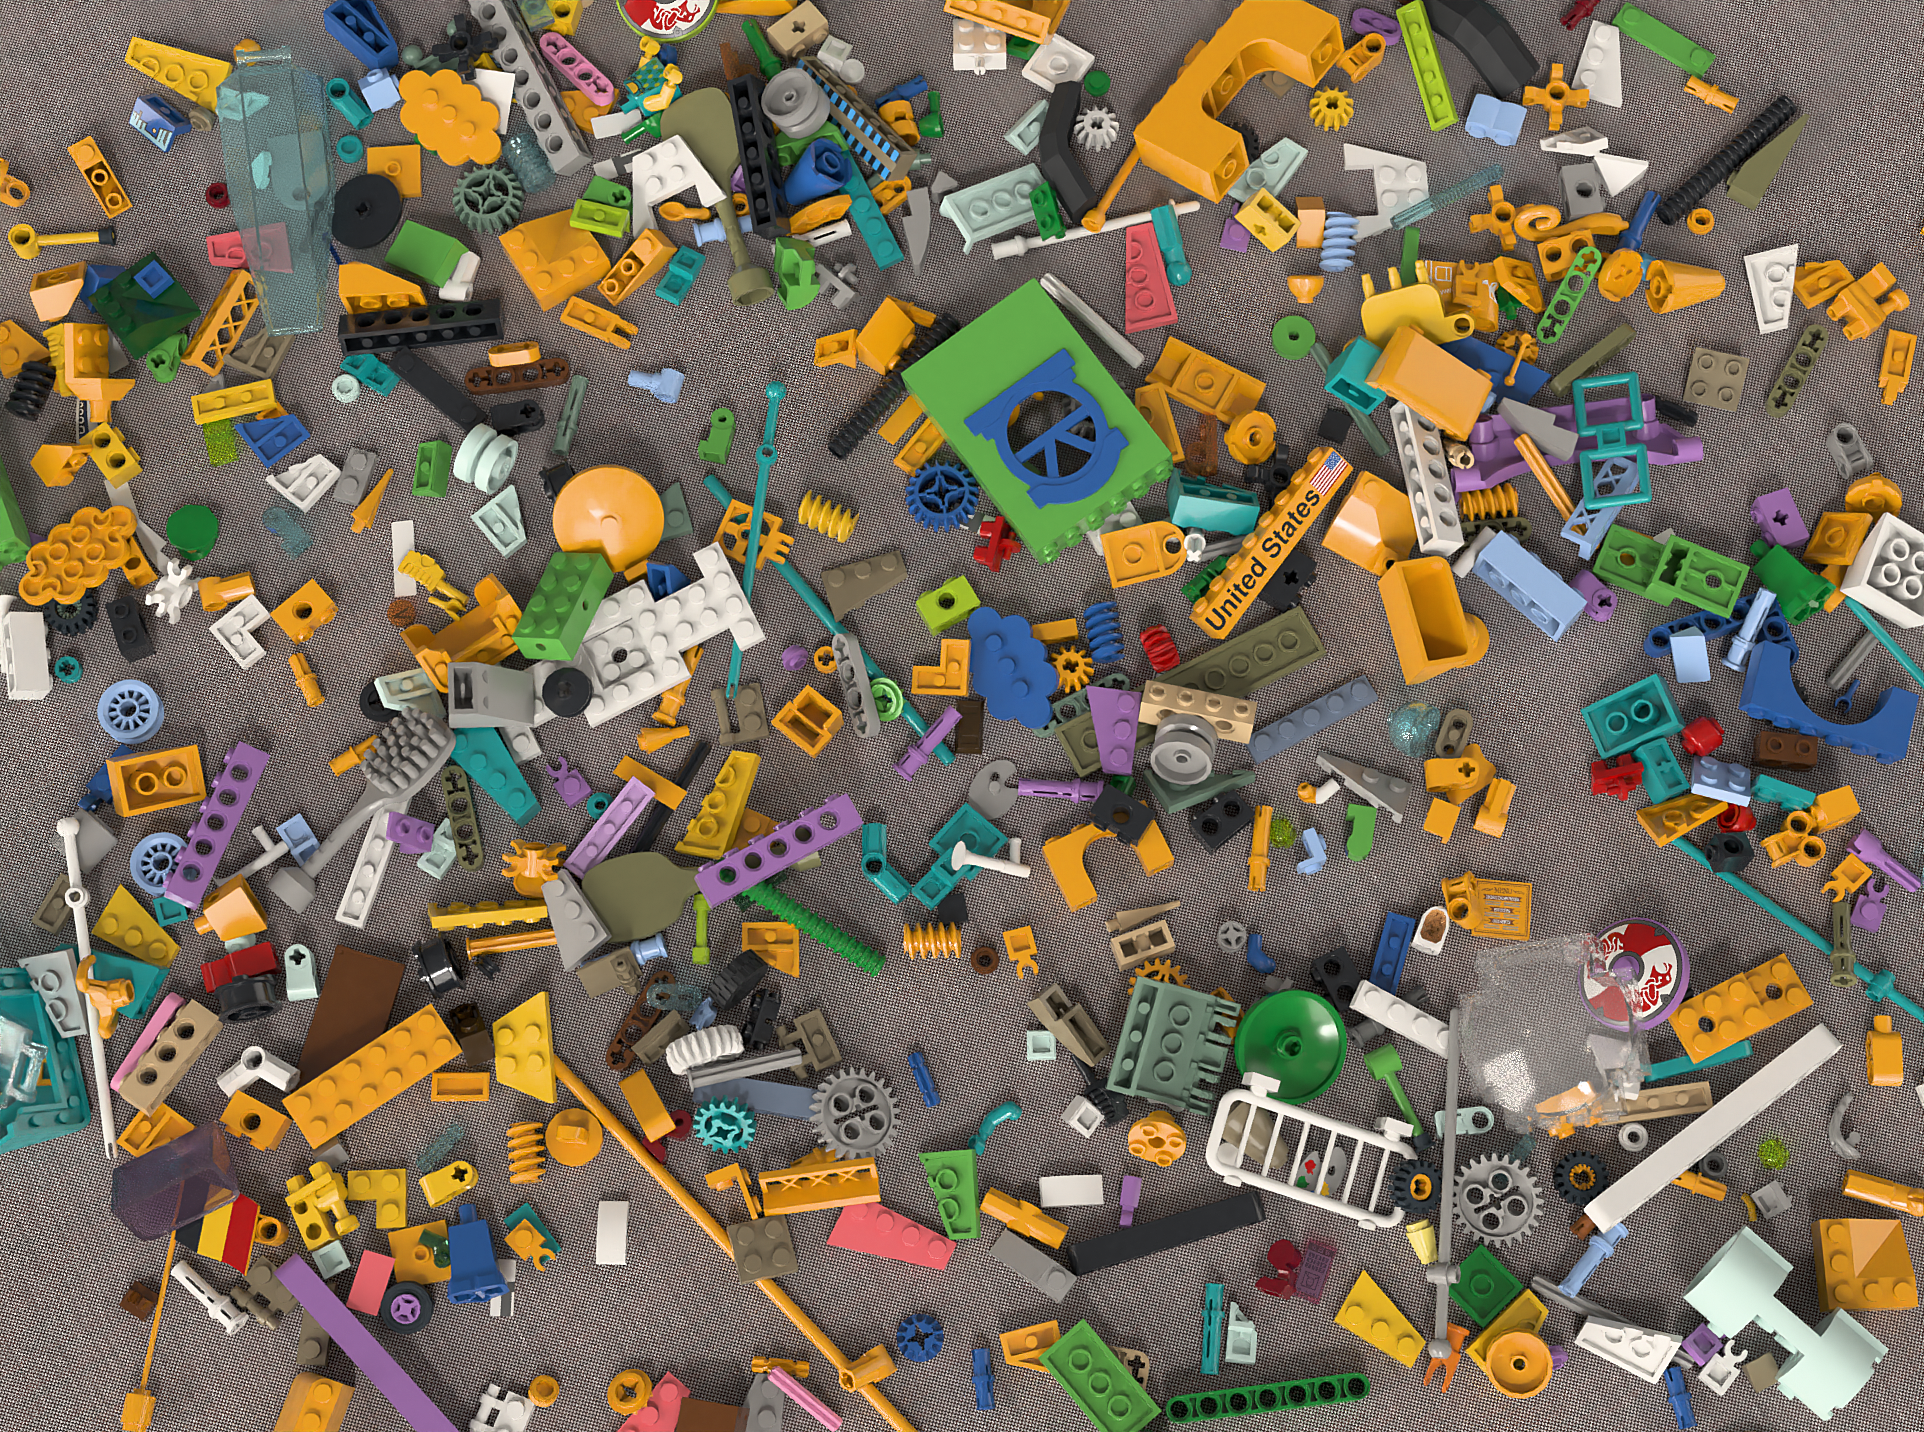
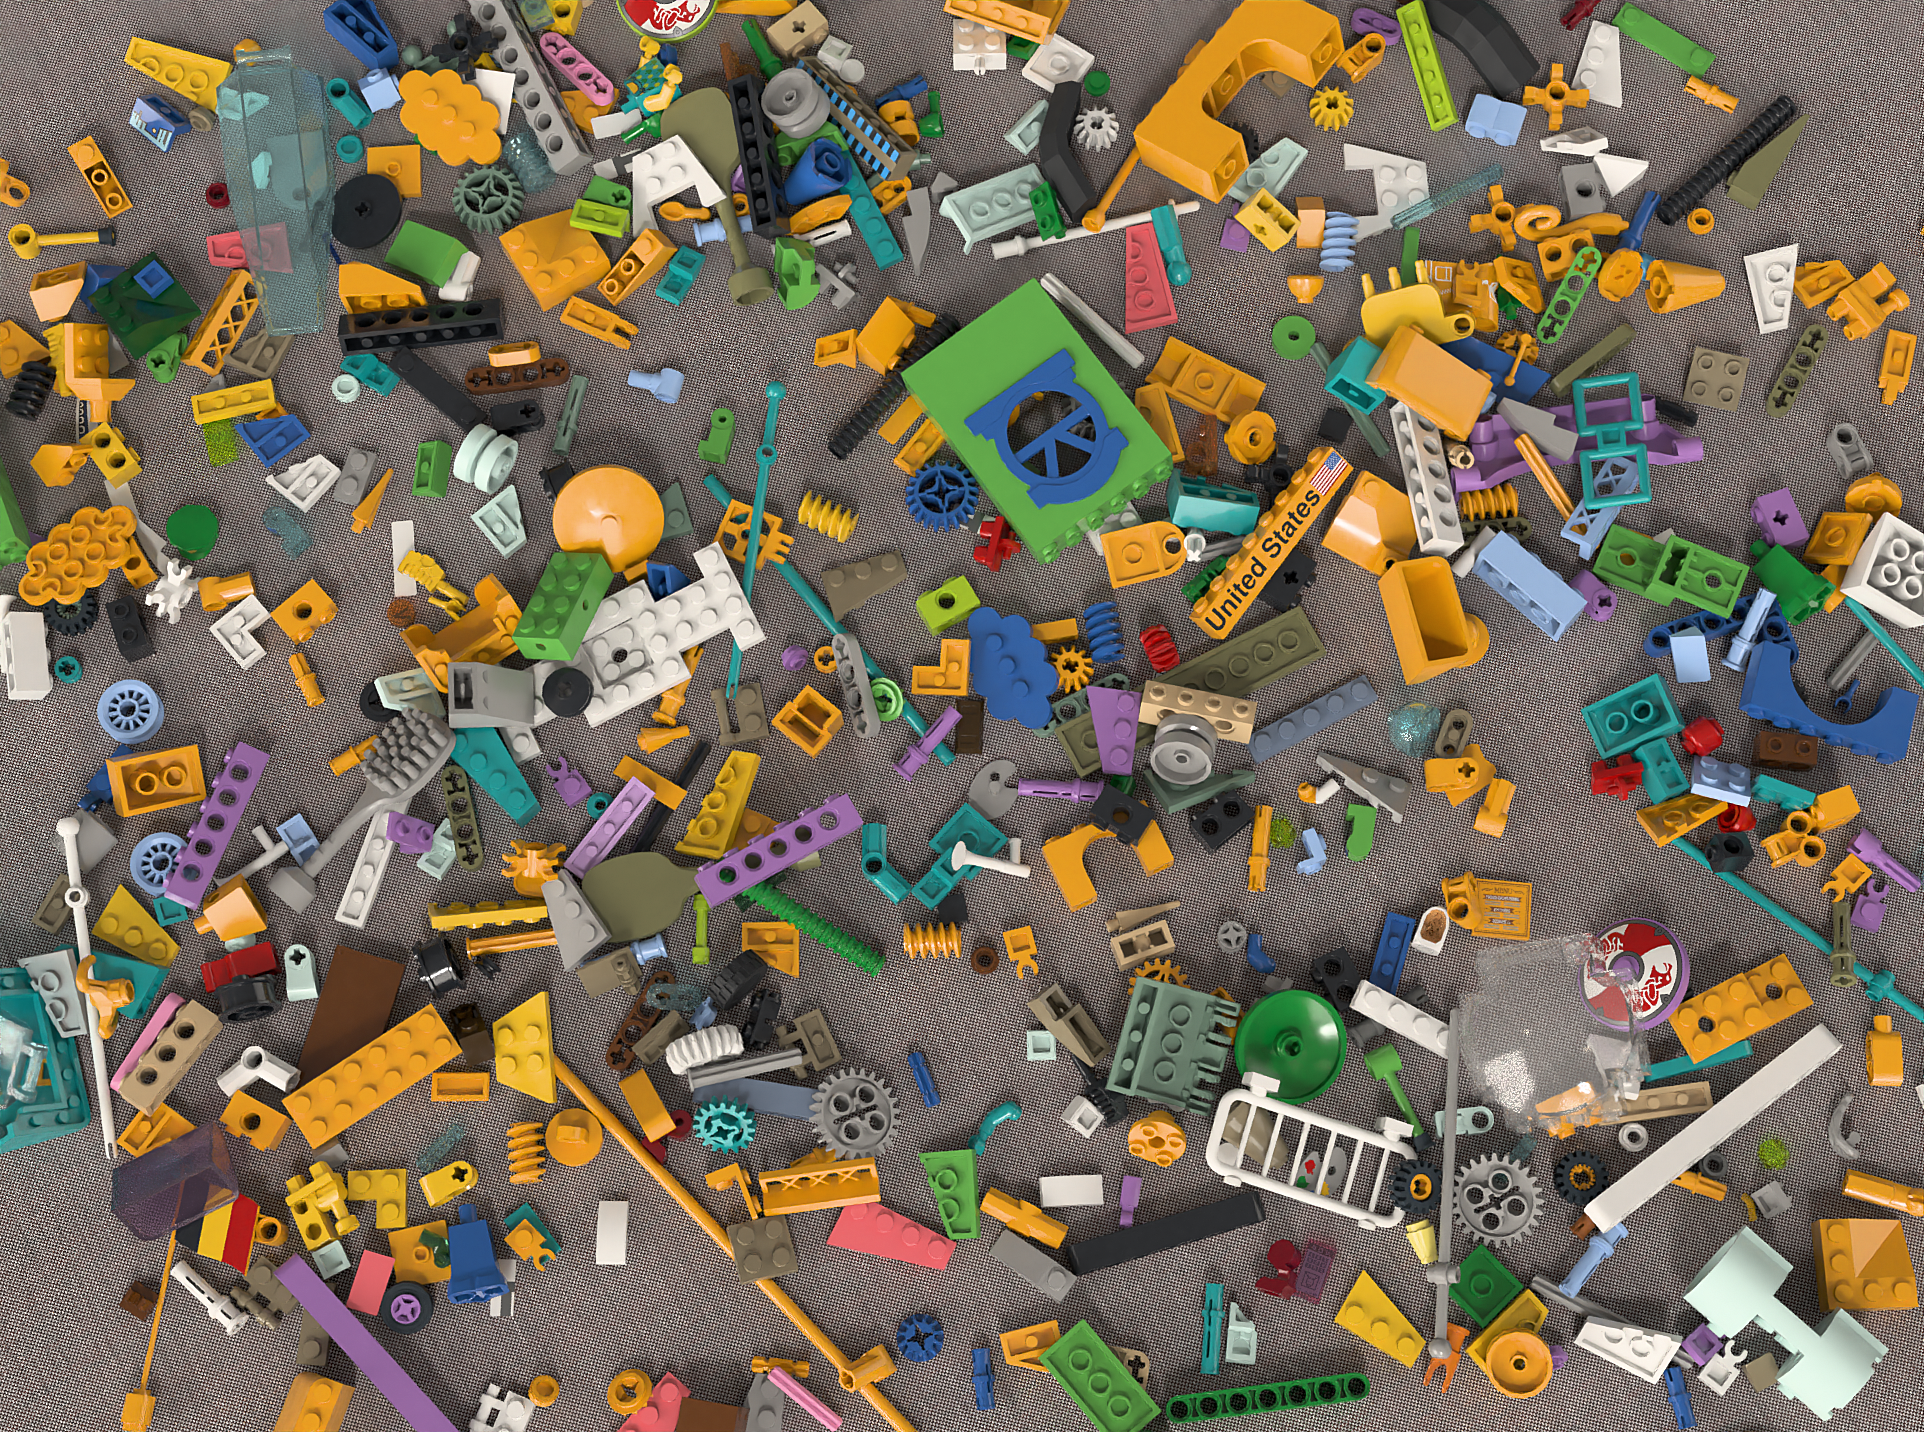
(1441, 819): light orange panel -> none

